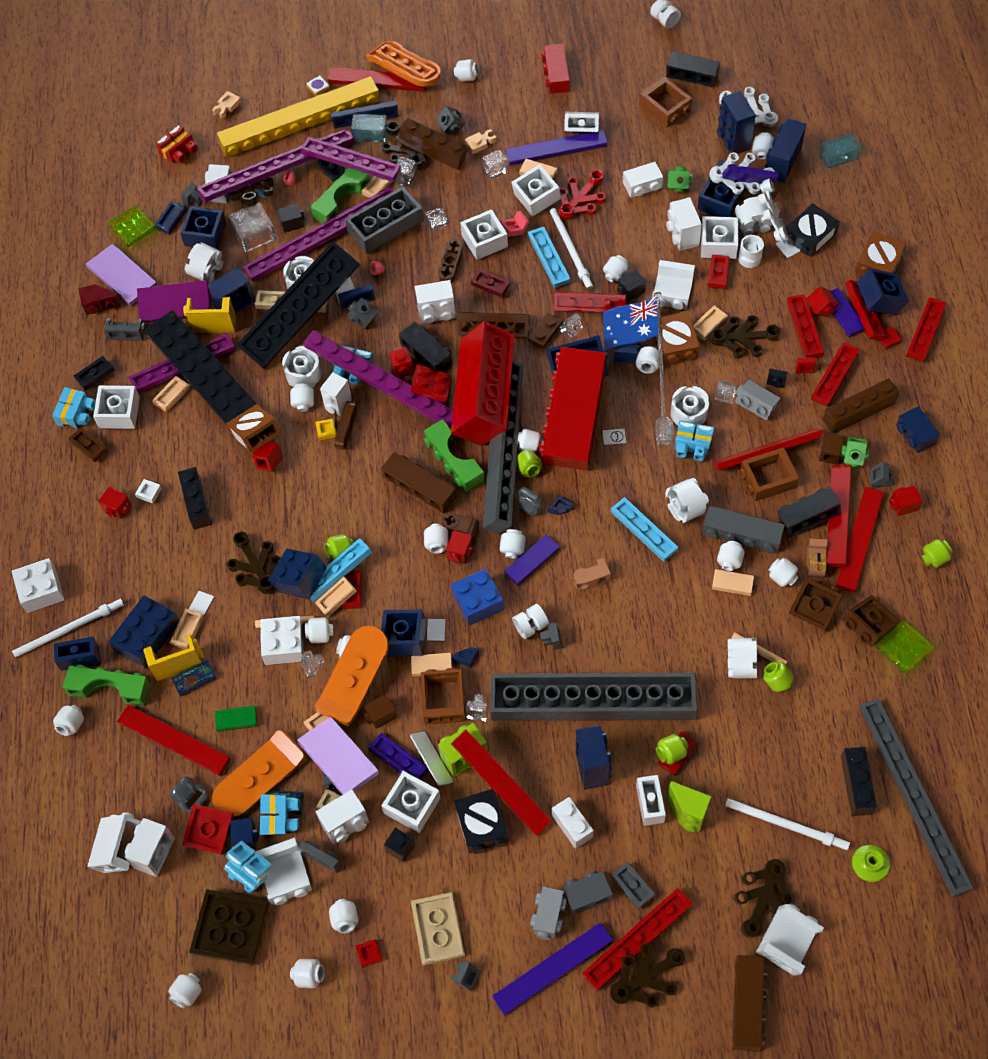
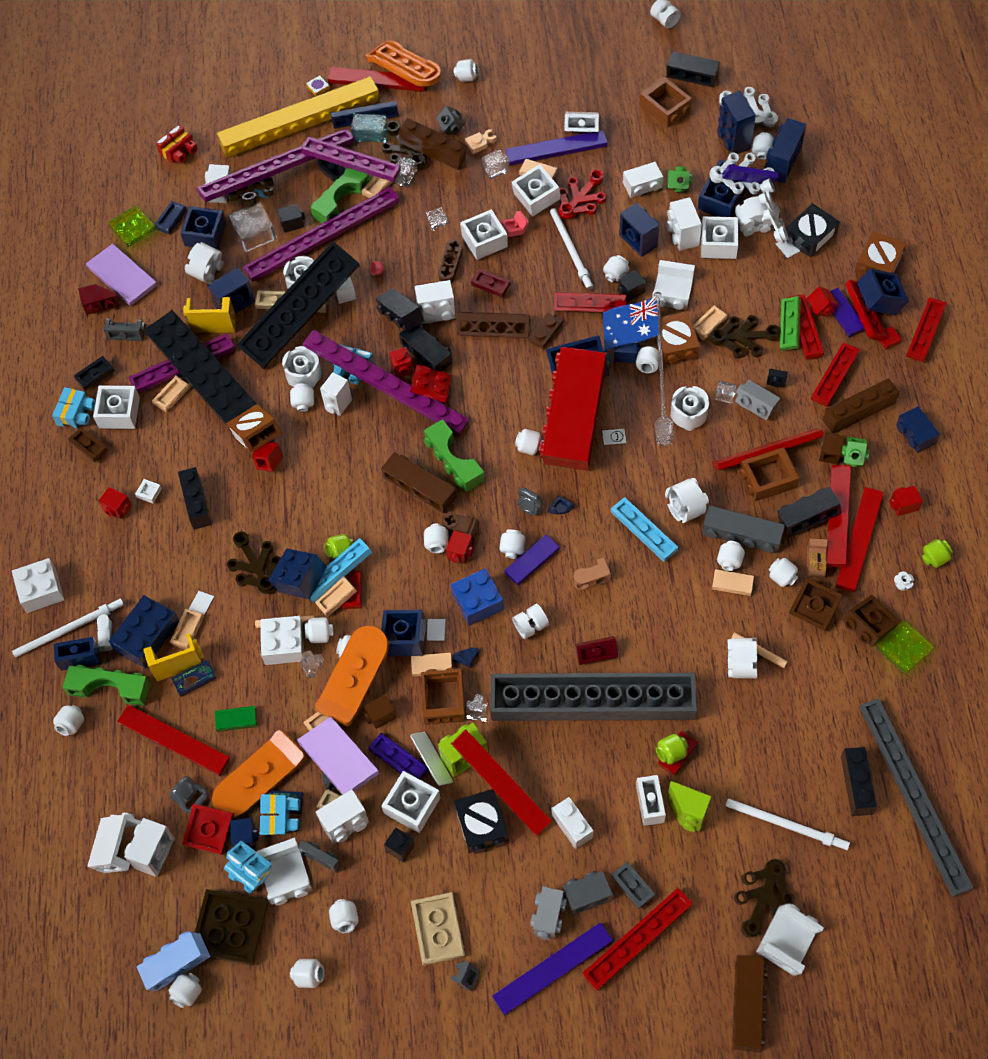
(104, 632): none -> white bar
(159, 300): magenta tile -> none
(173, 960): none -> light blue brick
(191, 195): dark grey tile -> none
(226, 103): light nougat plate -> none
(291, 178): coral hinge -> none
(326, 429): yellow tile -> none
(345, 425): reddish brown beam -> none
(347, 298): dark blue tile -> none
(361, 312): dark grey brick -> none
(368, 953): red tile -> none
(384, 219): dark grey brick -> none
(399, 310): none -> black brick
(483, 384): red brick -> none
(502, 463): dark grey brick -> none
(528, 463): lime head -> none
(549, 257): medium azure plate -> none
(552, 636): dark grey tile -> none
(555, 68): brick -> none
(570, 323): clear tile -> none
(592, 757): dark blue brick -> none
(596, 650): none -> dark red plate
(639, 229): none -> dark blue brick
(644, 977): dark brown plant -> none
(685, 443): medium azure hips -> none
(718, 271): red plate -> none
(751, 251): white wheel -> none
(778, 676): lime head -> none
(790, 323): none -> bright green tile
(805, 365): red tile -> none
(840, 150): clear light blue brick -> none
(866, 870): lime piece -> none
(880, 475): dark grey tile -> none
(900, 584): none -> white plate

